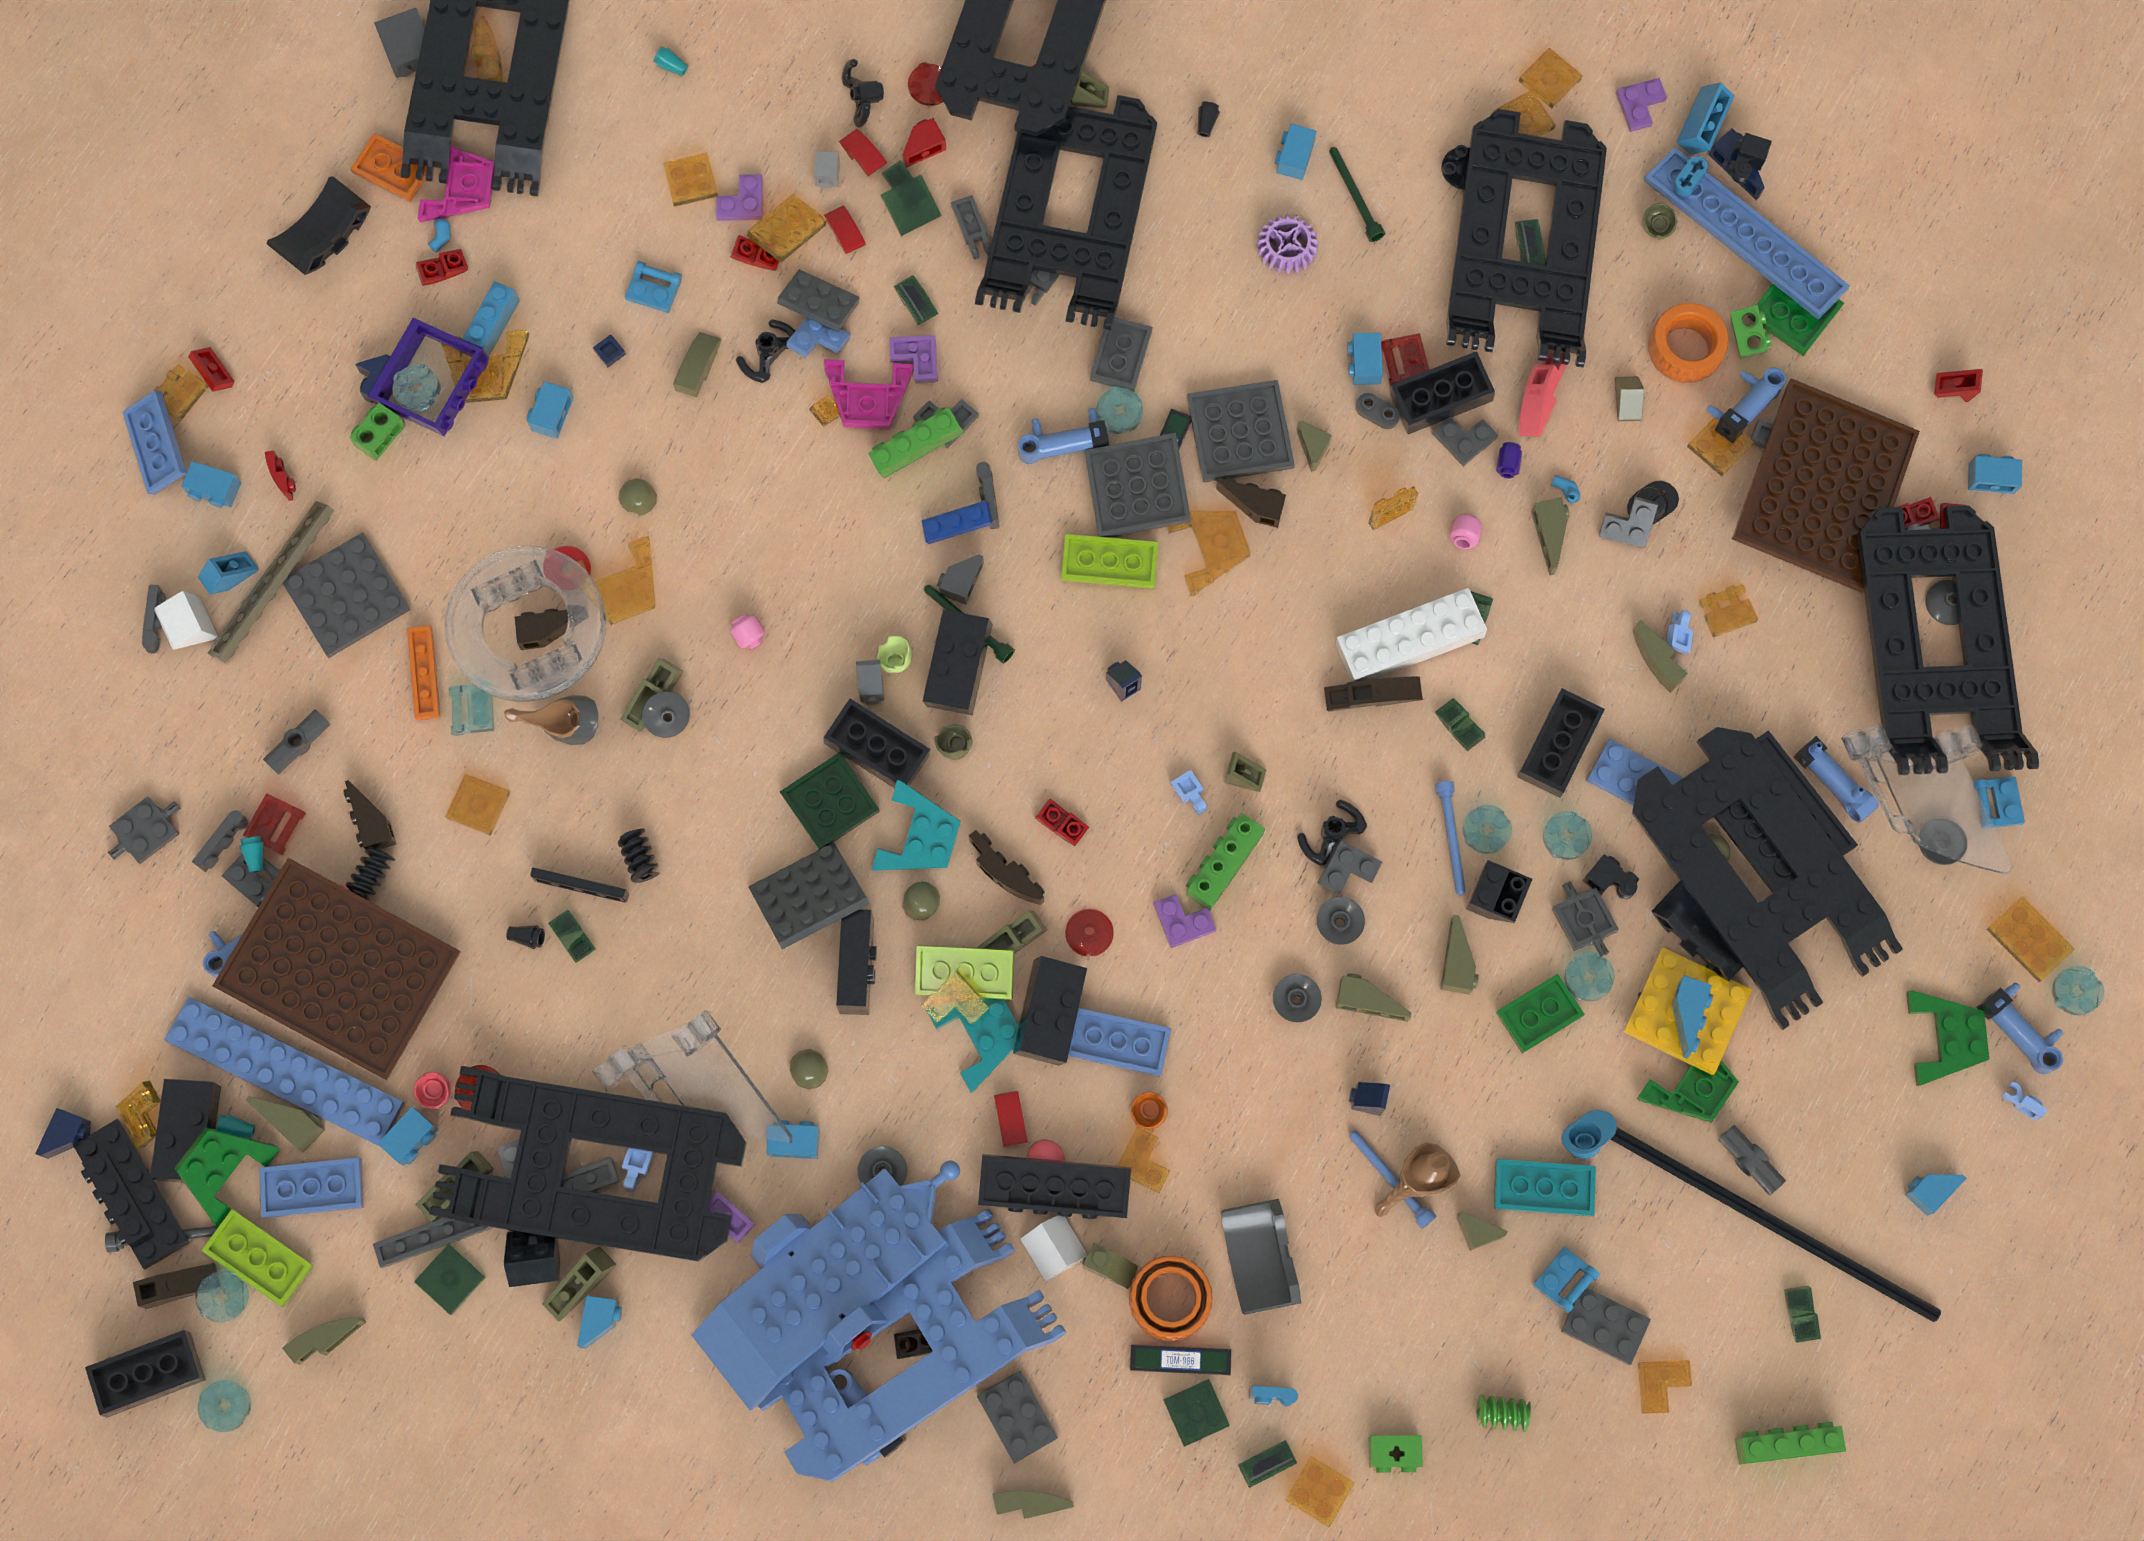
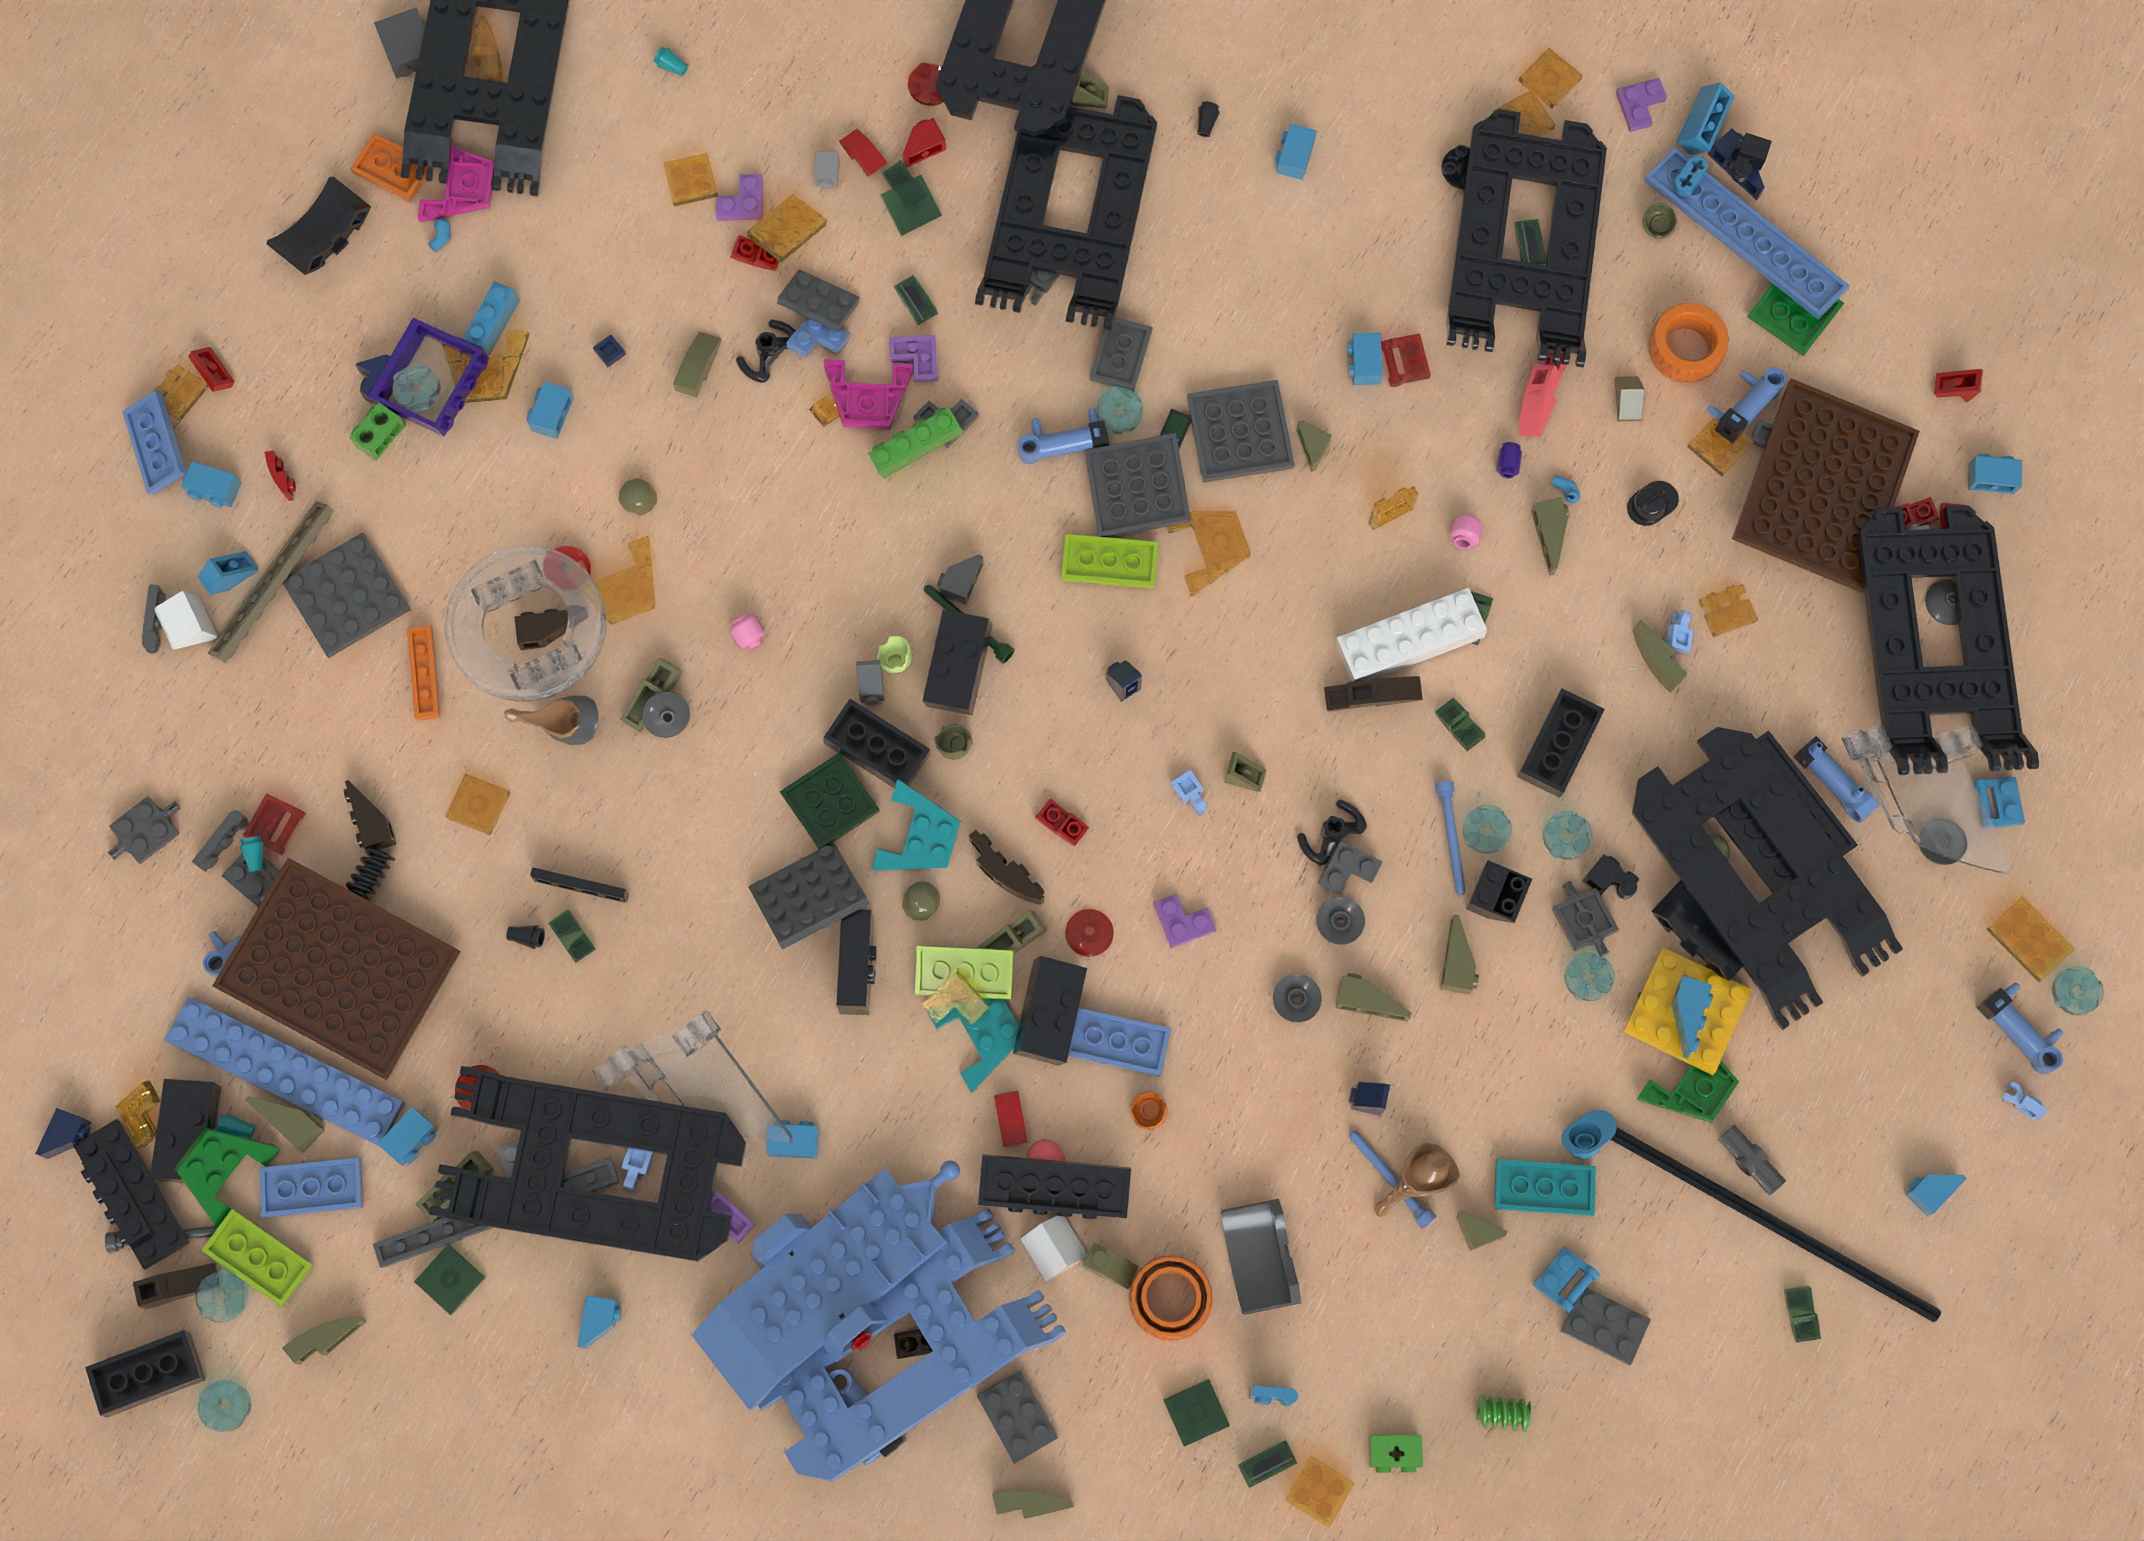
(308, 730): dark grey piece -> none
(432, 1090): coral hair -> none
(444, 267): red slope -> none
(479, 710): clear light blue plate -> none
(531, 1259): black slope -> none
(579, 1282): olive slope -> none
(637, 857): black piece -> none
(650, 293): dark azure plate -> none
(808, 1069): olive hair -> none
(845, 229): red slope -> none
(862, 93): black piece -> none
(879, 1158): dark grey dish -> none
(957, 522): blue plate -> none
(971, 224): dark grey hinge -> none
(987, 491): dark grey hinge -> none
(1137, 1155): clear yellow plate -> none
(1180, 1360): tile -> none
(1225, 861): bright green brick -> none
(1257, 503): dark brown slope -> none
(1282, 233): lavender gear -> none
(1373, 230): dark green piece -> none
(1376, 412): dark grey plate -> none
(1442, 392): black brick -> none
(1463, 444): dark grey plate -> none
(1540, 1013): green plate -> none
(1620, 769): medium blue plate -> none
(1632, 529): plate -> none
(1654, 1380): clear yellow plate -> none
(1744, 333): bright green brick -> none
(1789, 1445): bright green brick -> none
(1959, 1035): green wing -> none

